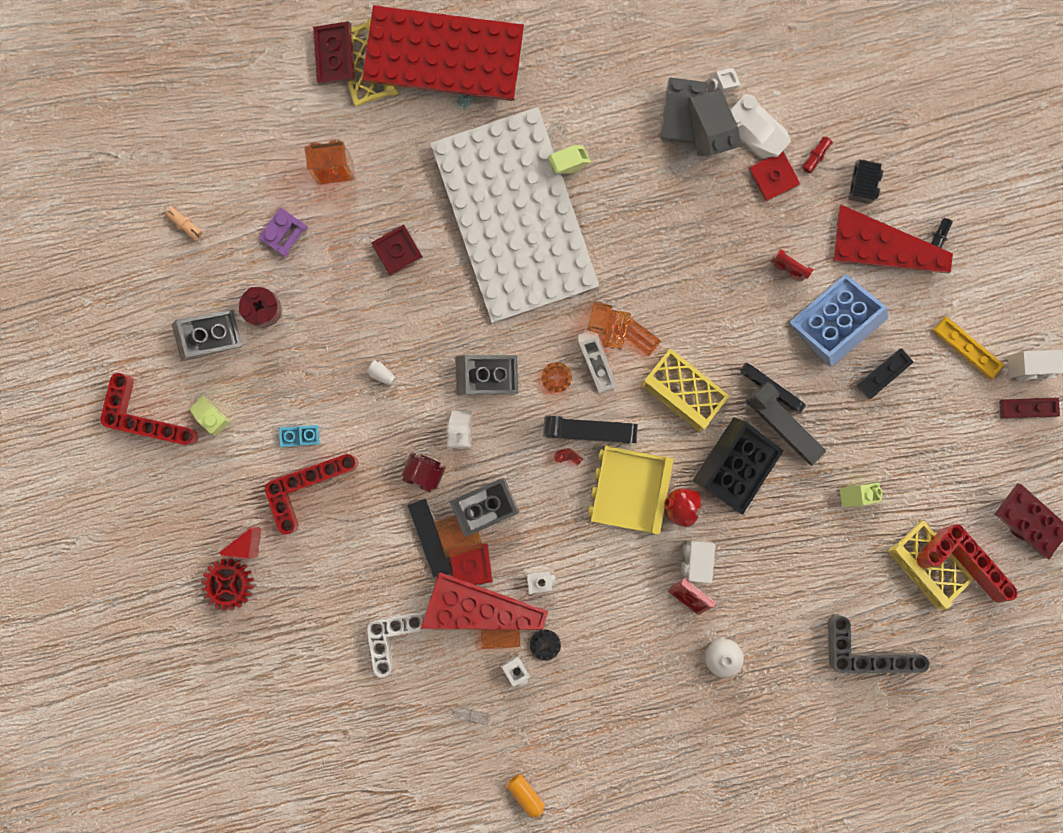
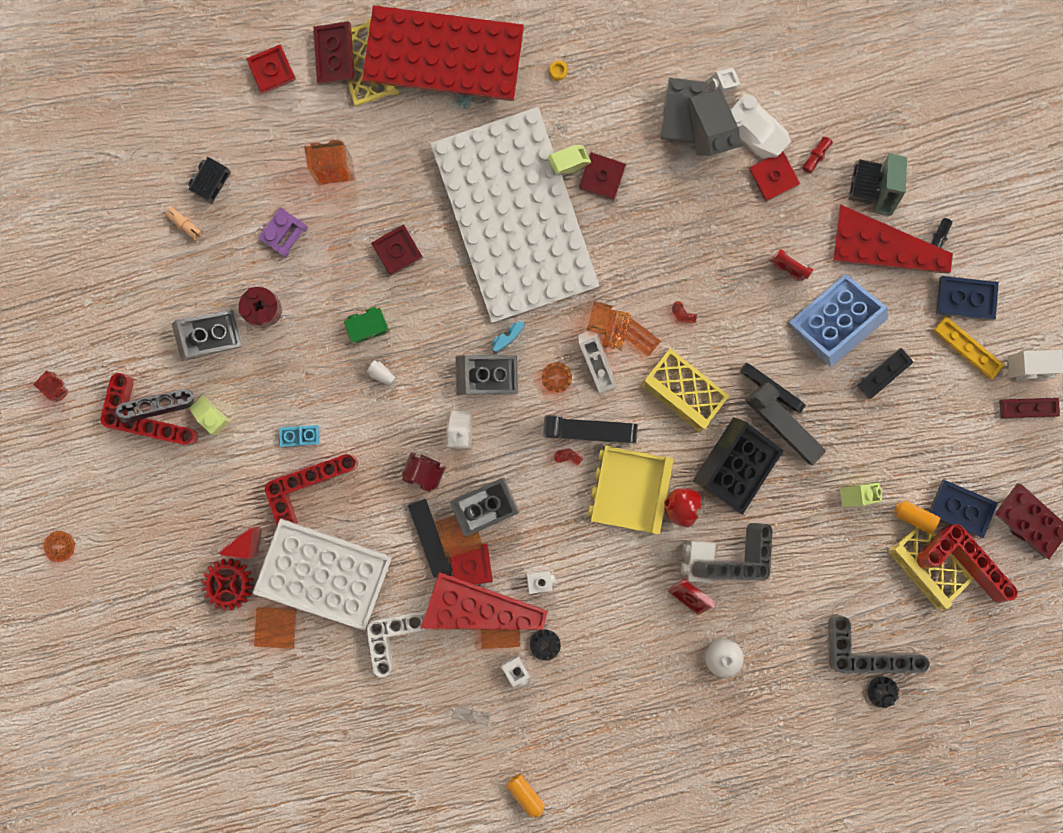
(51, 386): none -> clear red brick
(65, 540): none -> clear orange gear
(154, 402): none -> black beam
(209, 179): none -> black brick
(271, 69): none -> red plate
(275, 627): none -> clear orange tile
(322, 574): none -> white plate
(366, 325): none -> green brick
(504, 341): none -> medium azure slope
(558, 70): none -> yellow tile
(602, 176): none -> dark red plate
(681, 314): none -> clear red arm
(756, 562): none -> dark grey beam
(881, 683): none -> black gear
(891, 185): none -> sand green slope
(916, 516): none -> light orange brick
(963, 507): none -> dark blue plate
(967, 298): none -> dark blue plate

